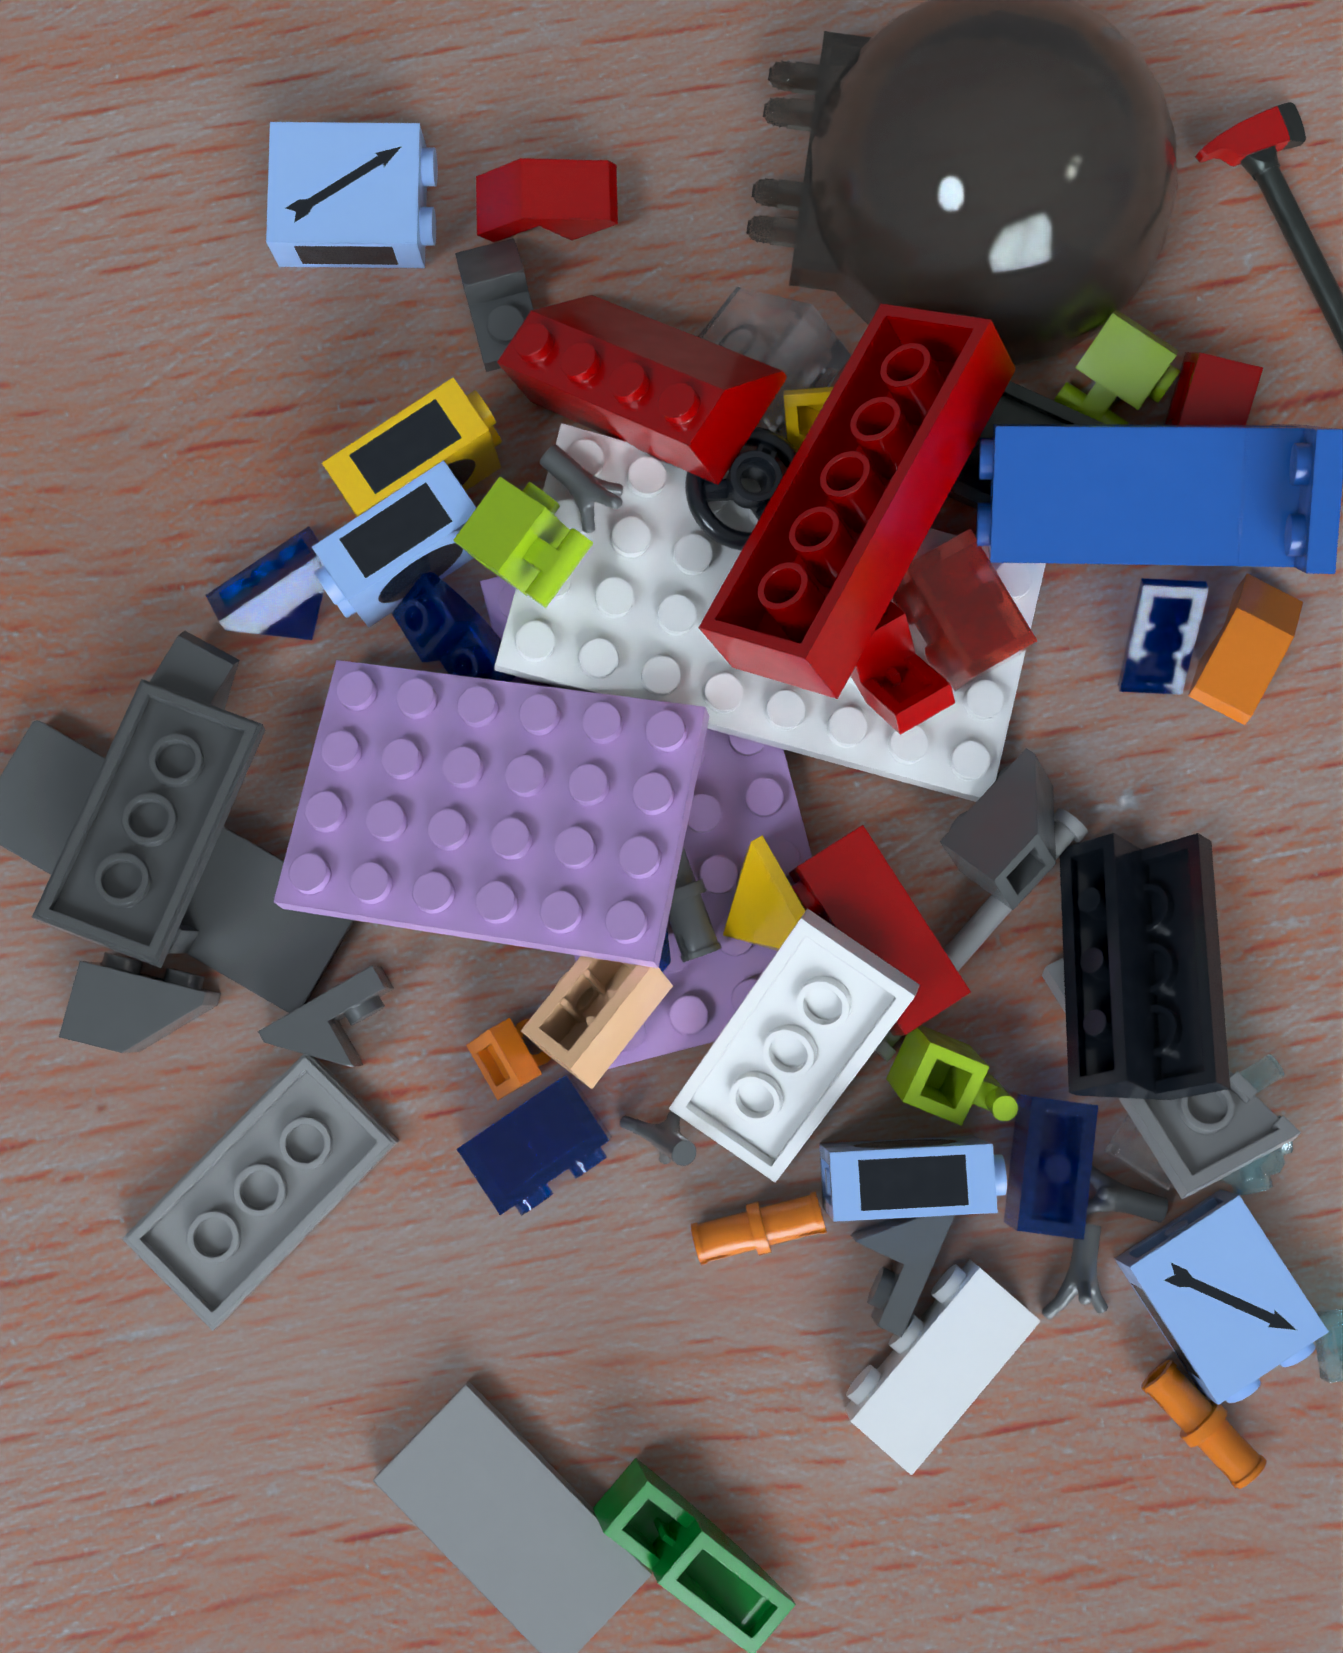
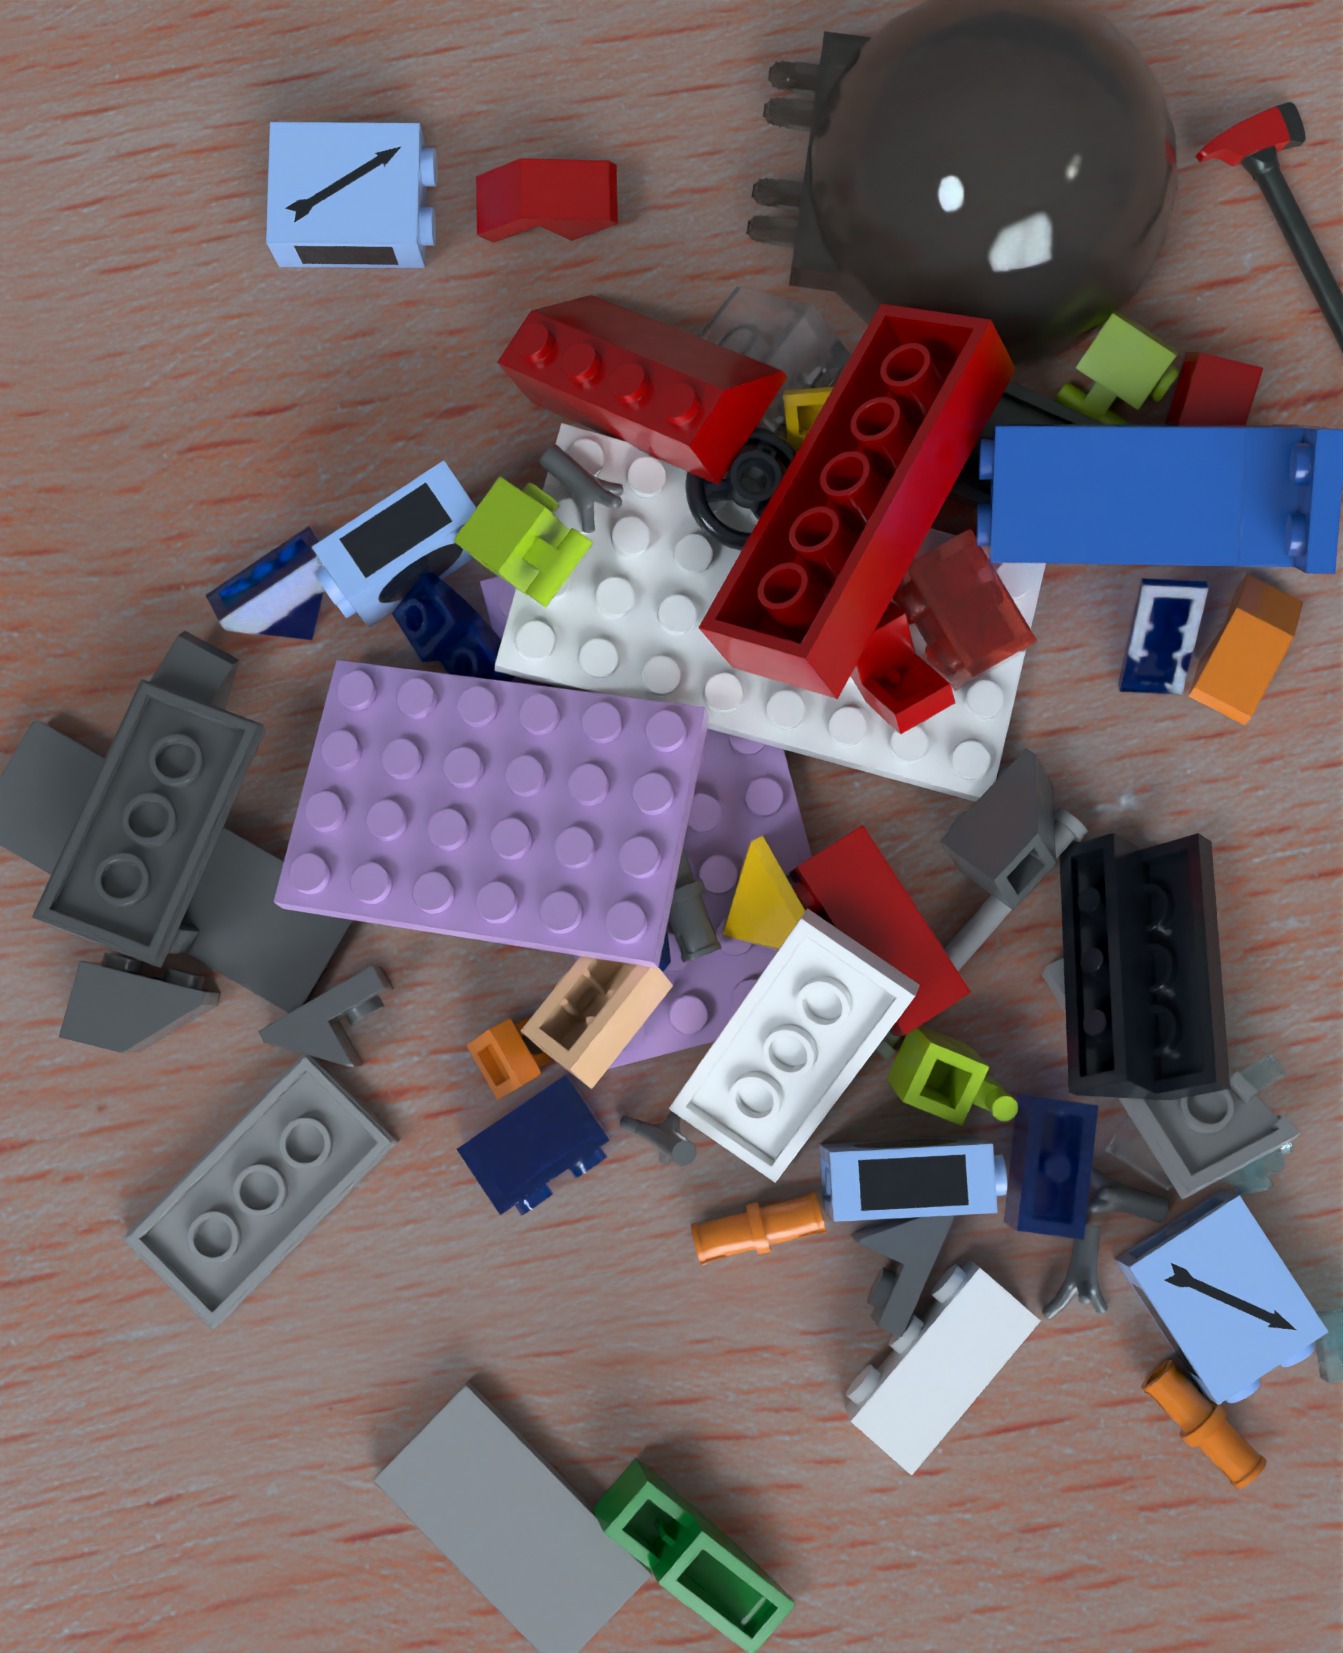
(413, 441): brick -> none
(495, 295): dark grey slope -> none

